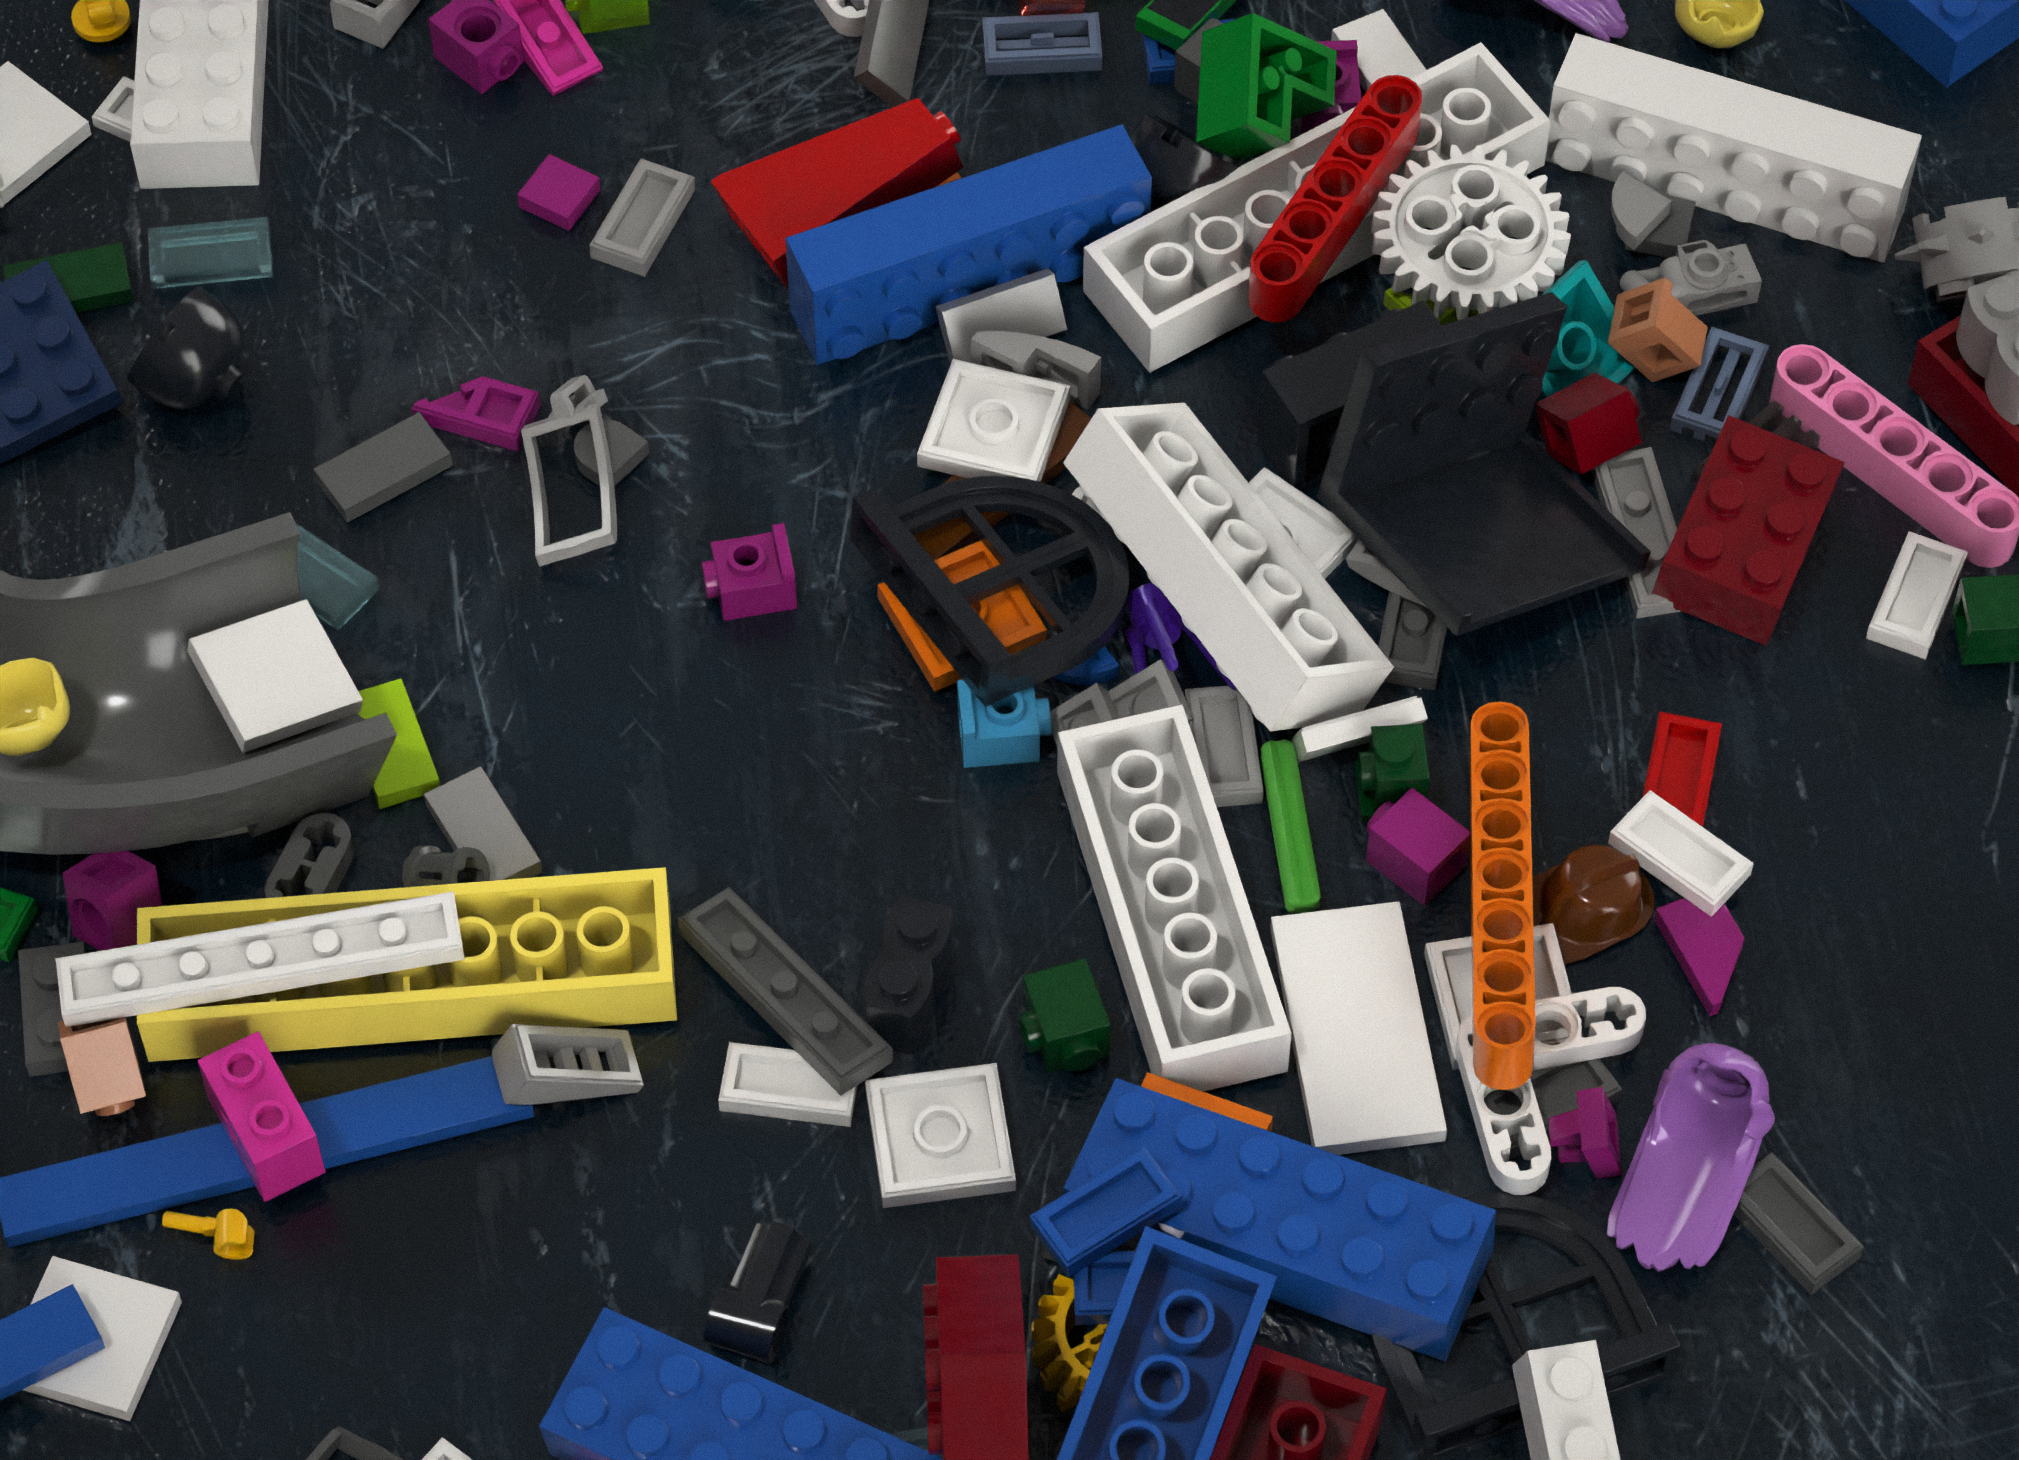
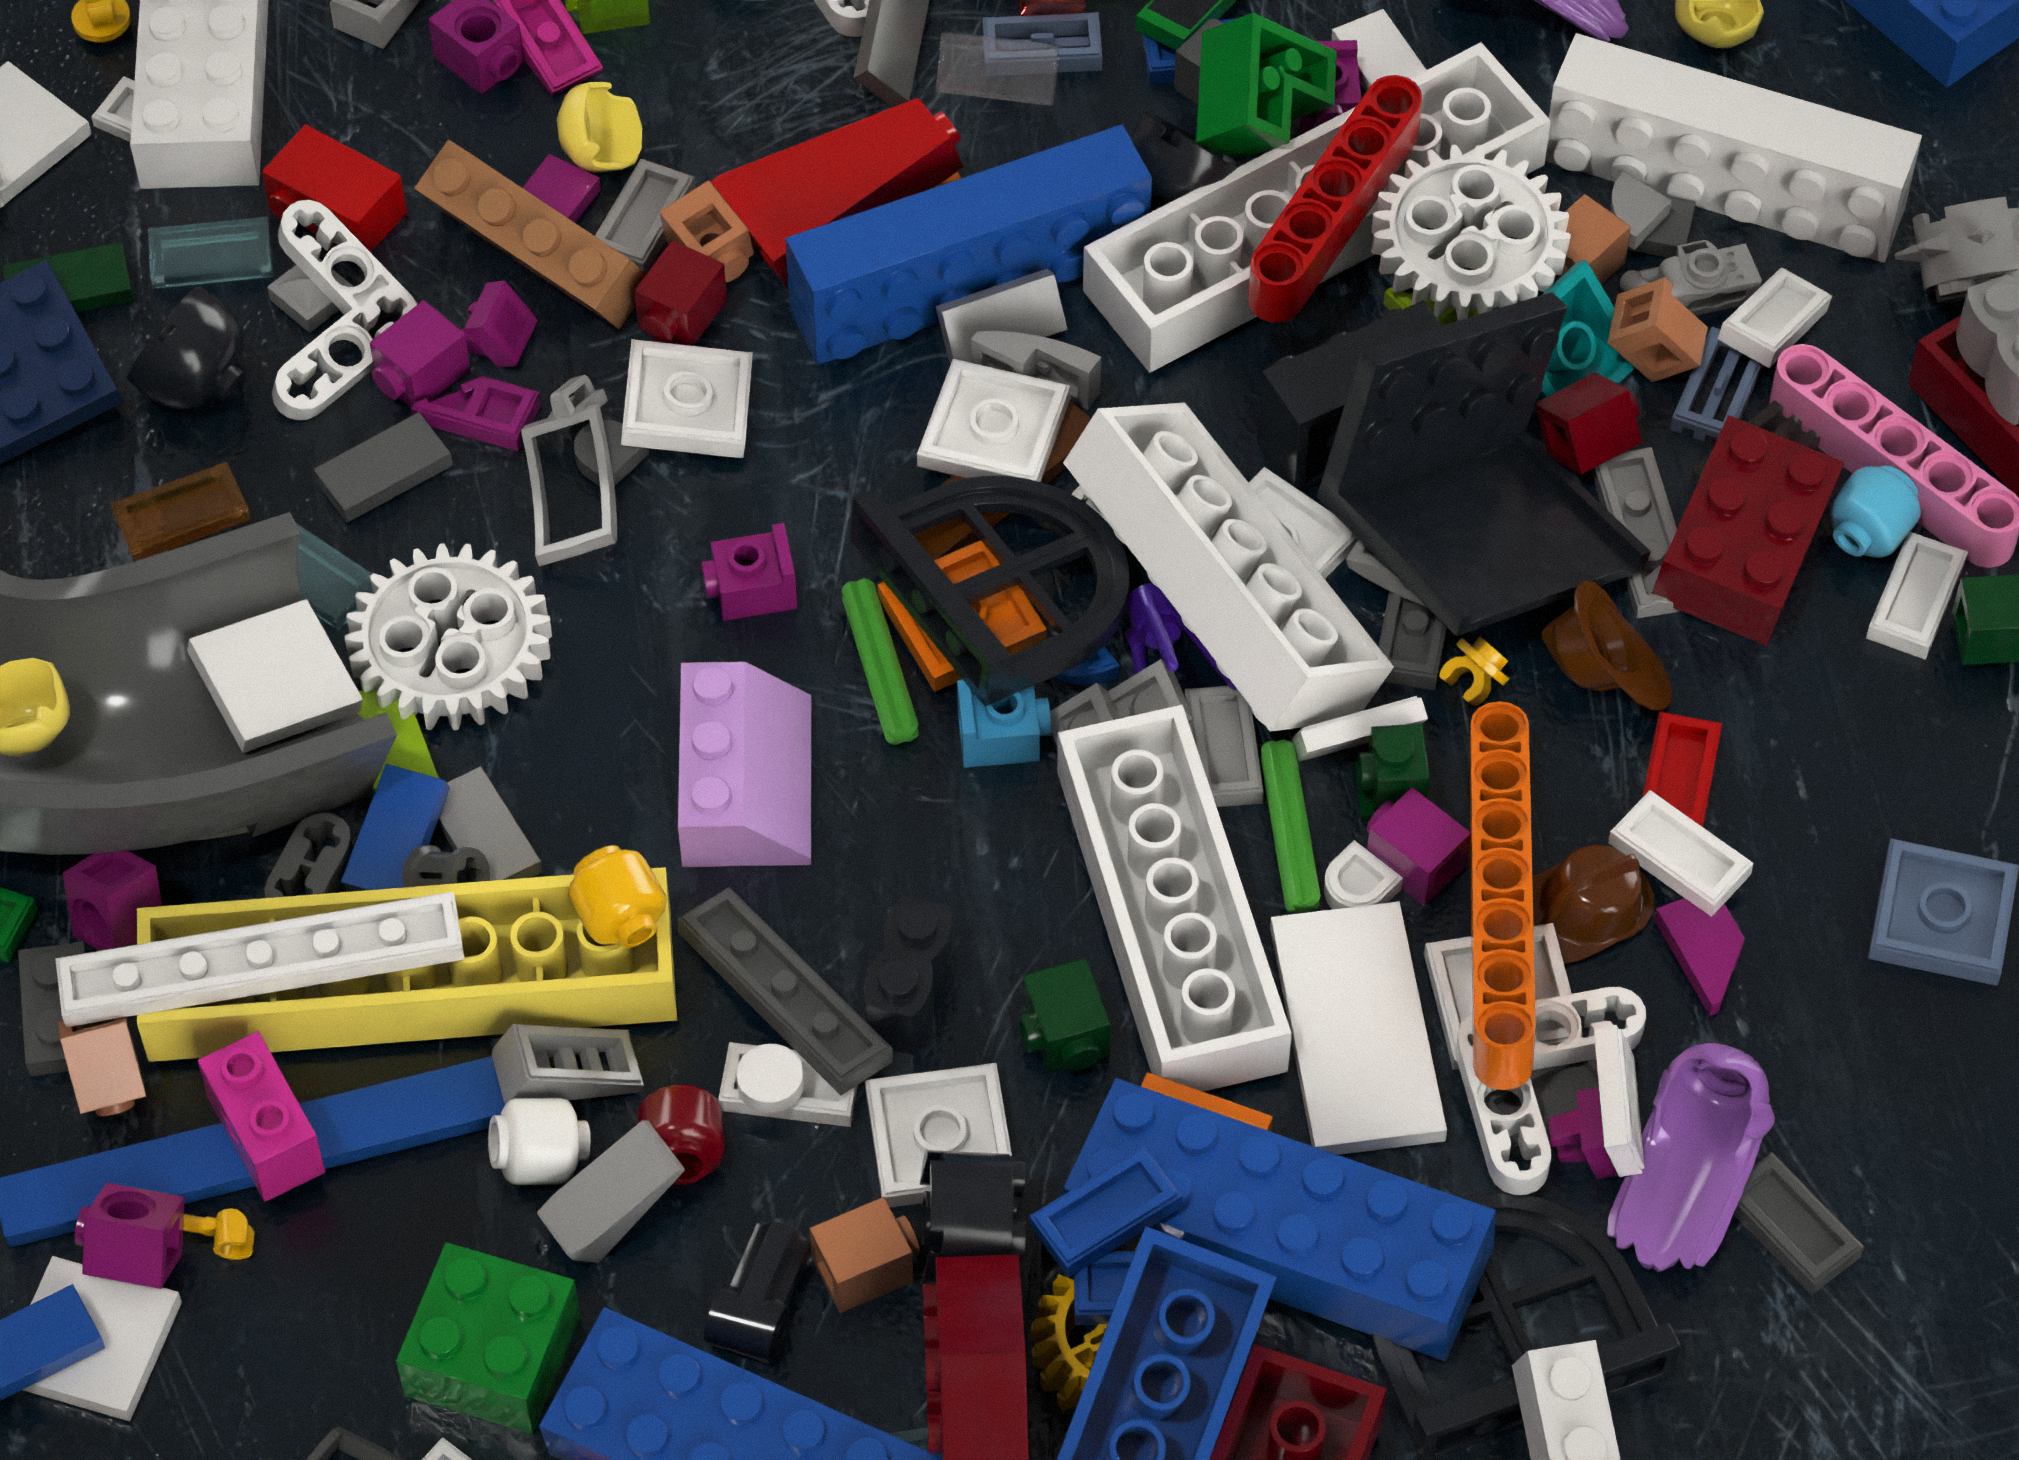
(131, 1235): none -> magenta brick
(180, 511): none -> clear orange tile
(302, 298): none -> light grey tile
(349, 184): none -> red brick
(358, 304): none -> white beam
(397, 821): none -> blue tile
(401, 618): none -> white gear
(419, 356): none -> magenta brick
(488, 1338): none -> green brick
(499, 325): none -> magenta tile
(532, 233): none -> medium nougat brick
(538, 1141): none -> white head
(599, 128): none -> light yellow hair
(611, 1194): none -> light grey slope
(617, 896): none -> yellow head
(680, 295): none -> dark red brick
(687, 398): none -> white tile
(689, 1125): none -> dark red head
(710, 227): none -> nougat brick
(743, 768): none -> lavender slope
(770, 1078): none -> white tile
(864, 1254): none -> nougat brick
(880, 661): none -> bright green axle
(969, 1207): none -> black brick
(997, 68): none -> clear tile
(1359, 879): none -> white tile
(1483, 662): none -> yellow plate
(1595, 237): none -> nougat brick
(1604, 651): none -> reddish brown piece
(1619, 1101): none -> white tile
(1774, 317): none -> white tile
(1875, 510): none -> medium azure head
(1943, 912): none -> sand blue tile

